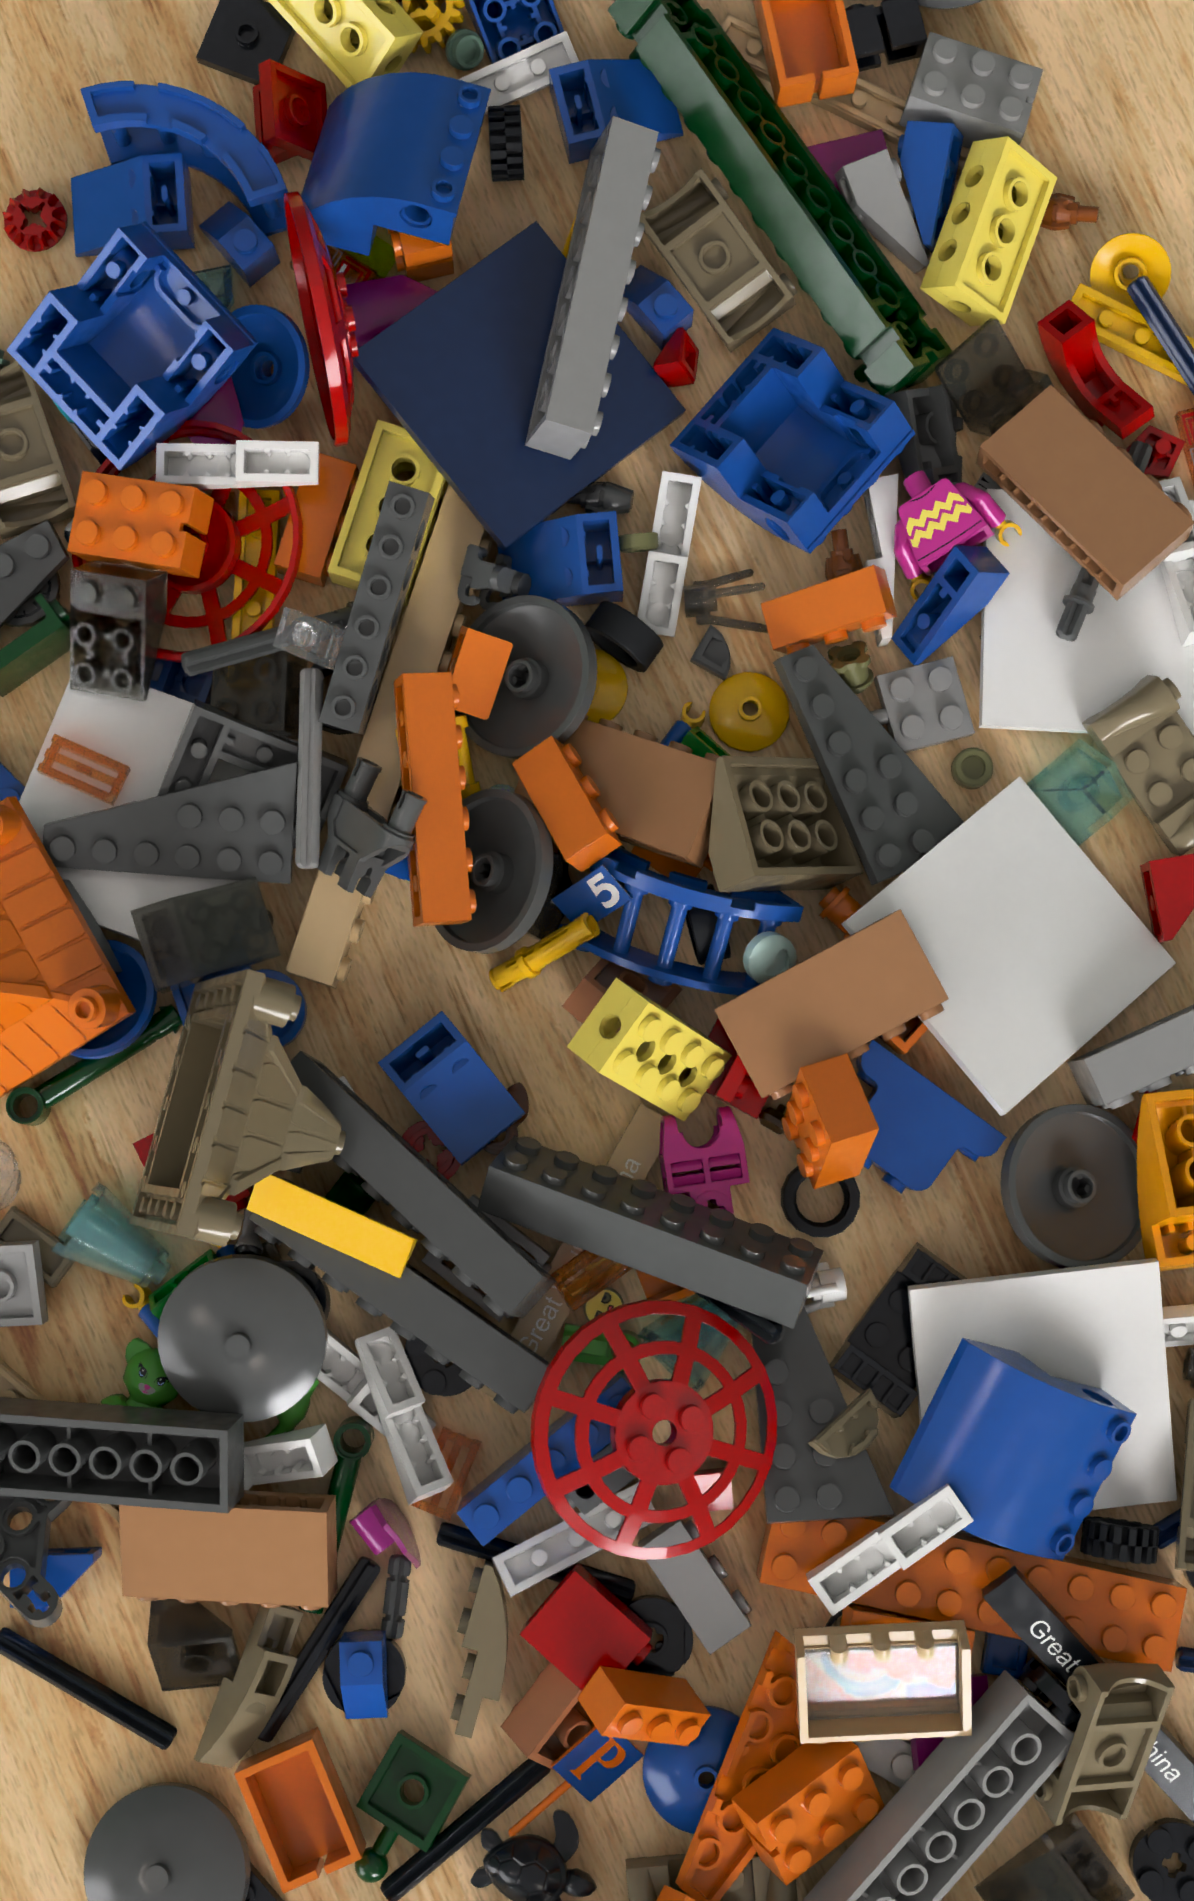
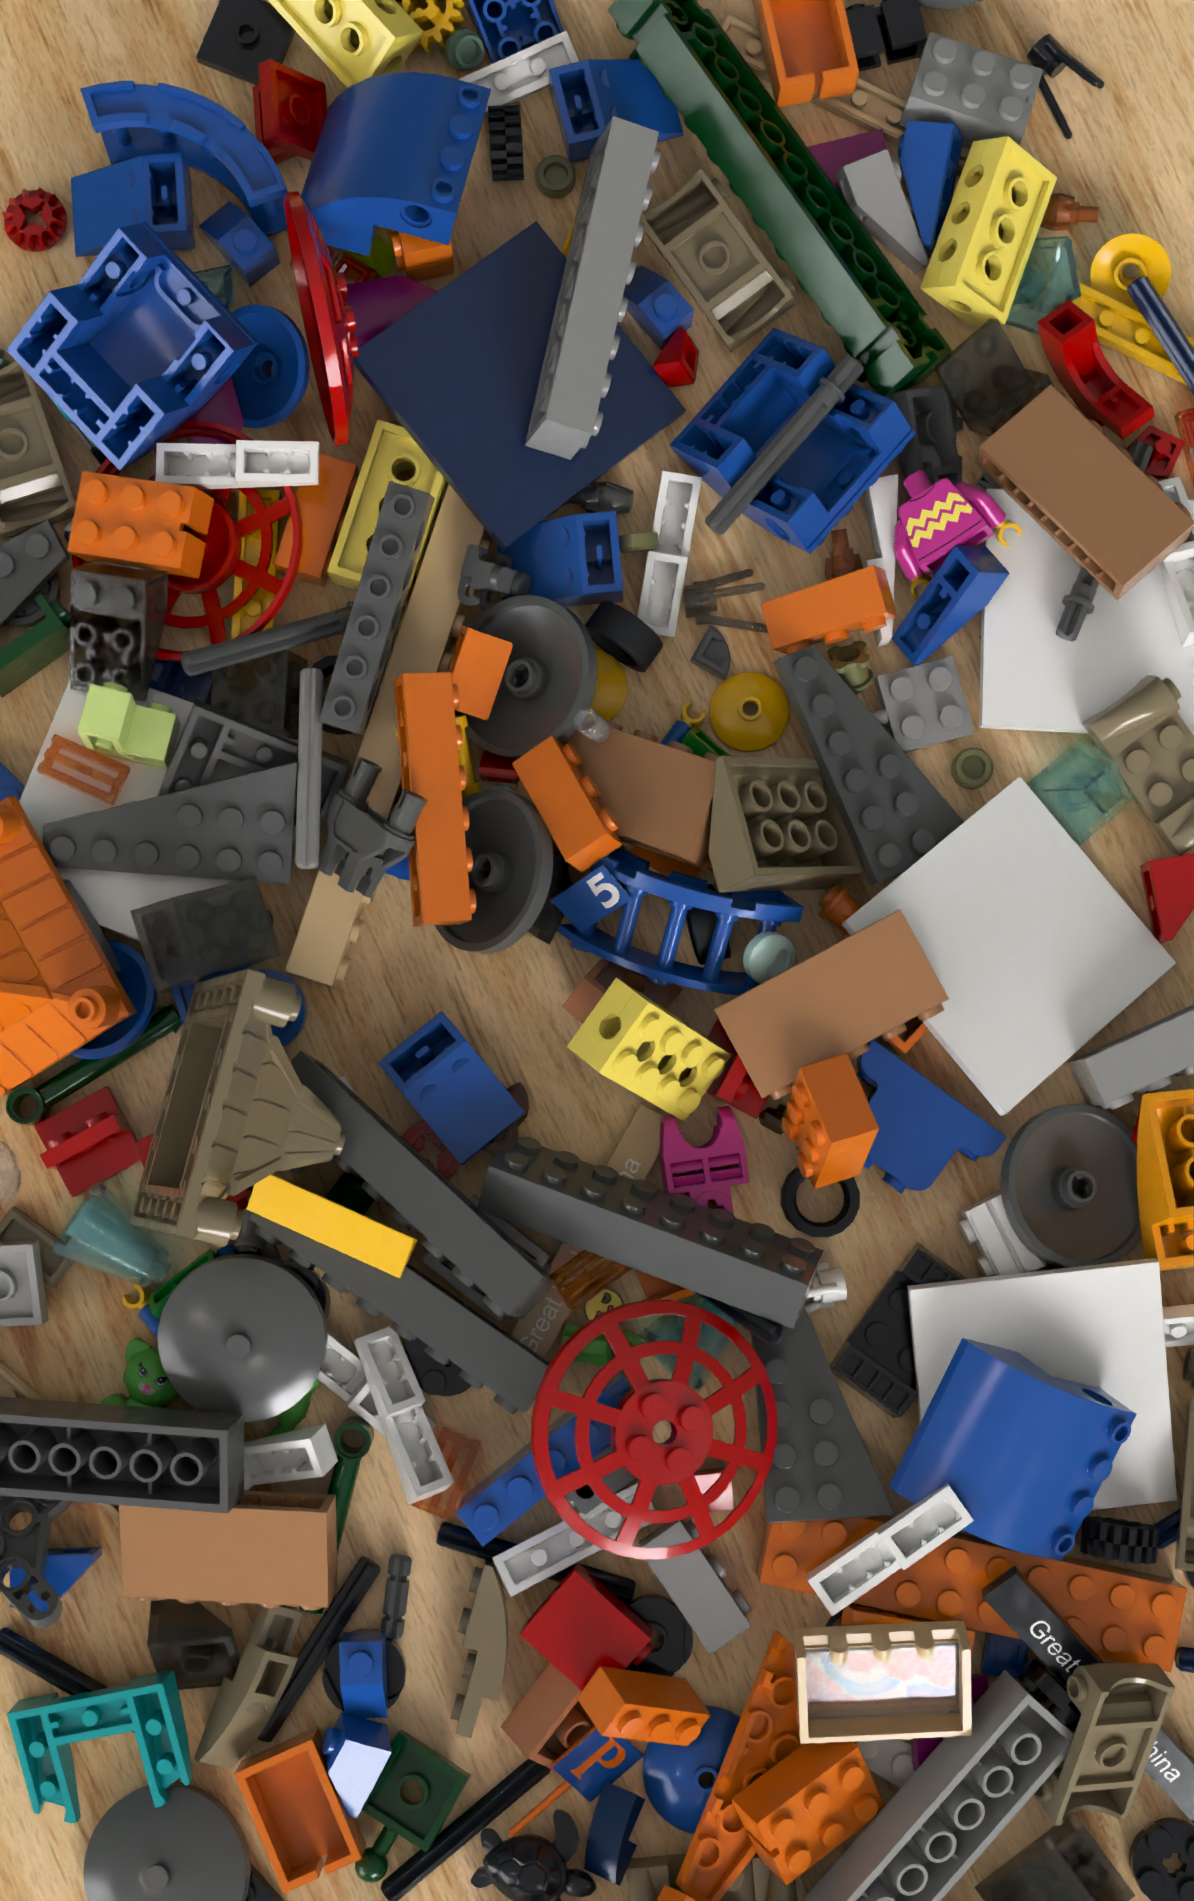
(48, 1724): none -> teal wedge
(88, 1141): none -> red bracket
(128, 731): none -> yellowish green brick
(309, 637): clear slope -> none
(355, 1758): none -> slope
(384, 1524): magenta panel -> none
(497, 769): none -> red slope
(530, 960): yellow pin -> none
(555, 176): none -> olive tile
(593, 733): none -> clear piece
(609, 1834): none -> dark blue slope
(784, 444): none -> dark grey axle
(850, 1430): dark tan tile -> none
(996, 1240): none -> white brick
(1046, 282): none -> clear light blue slope
(1053, 58): none -> black plant

